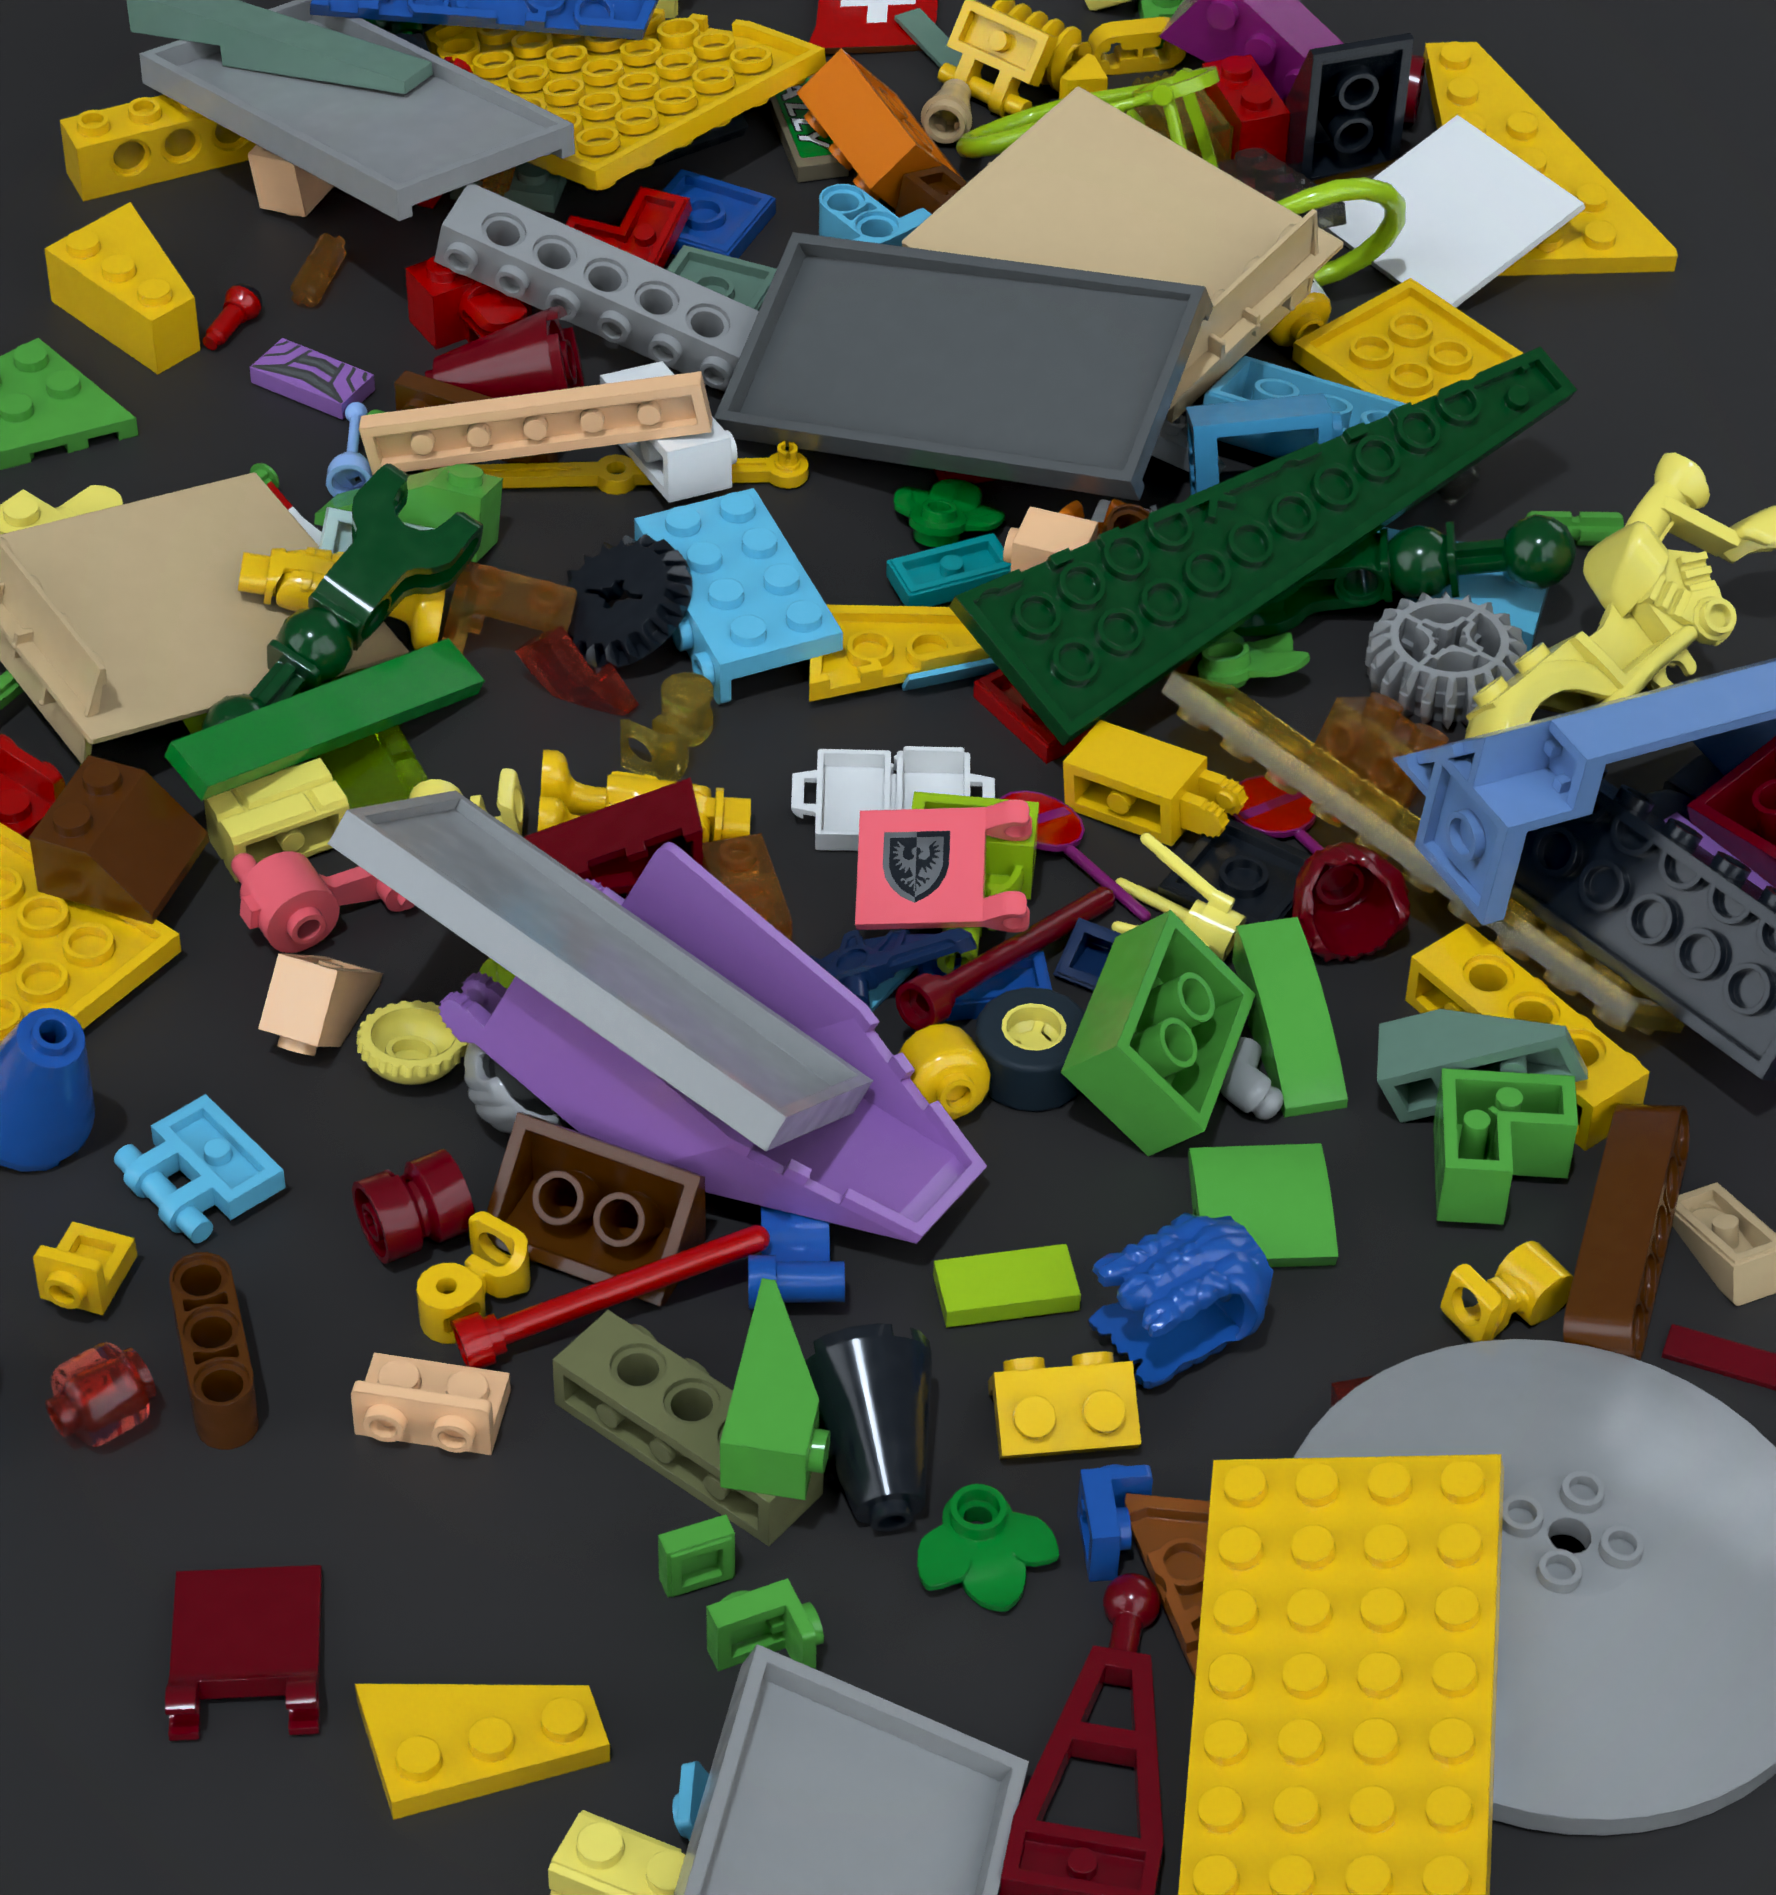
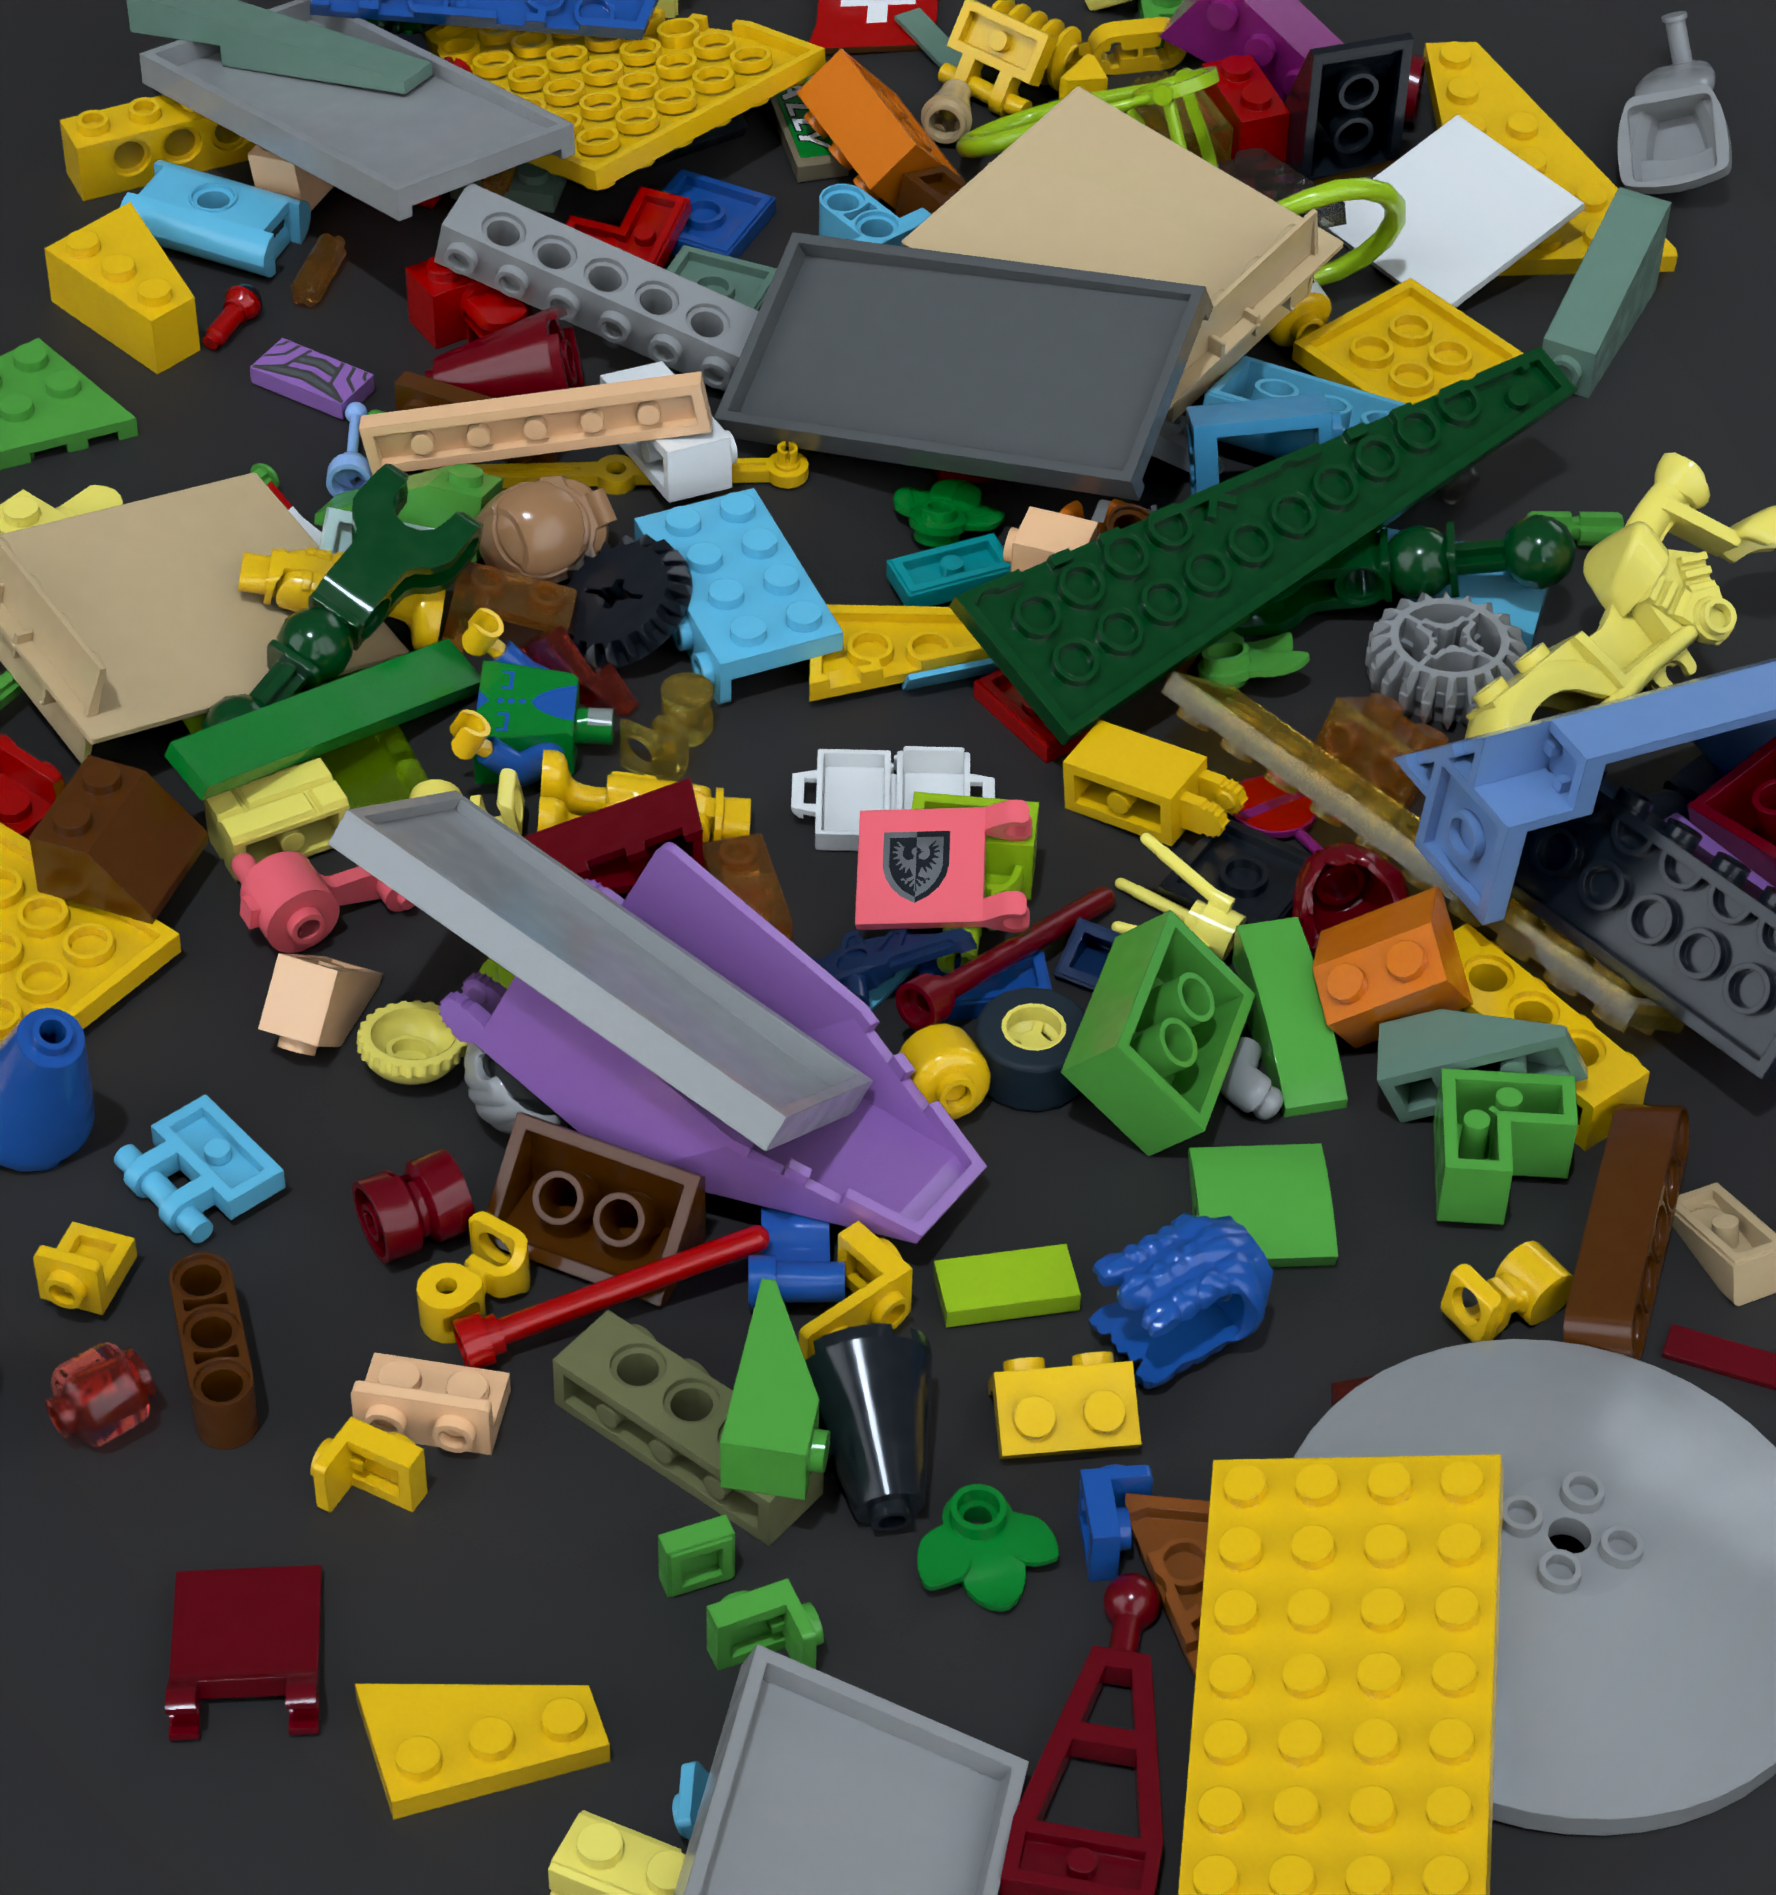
(220, 217): none -> medium azure piece
(372, 1461): none -> yellow bracket
(521, 710): none -> torso
(545, 527): none -> medium nougat helmet
(878, 1282): none -> yellow bracket
(1062, 830): piece -> none
(1389, 967): none -> orange slope
(1609, 289): none -> sand green slope
(1674, 125): none -> light grey piece

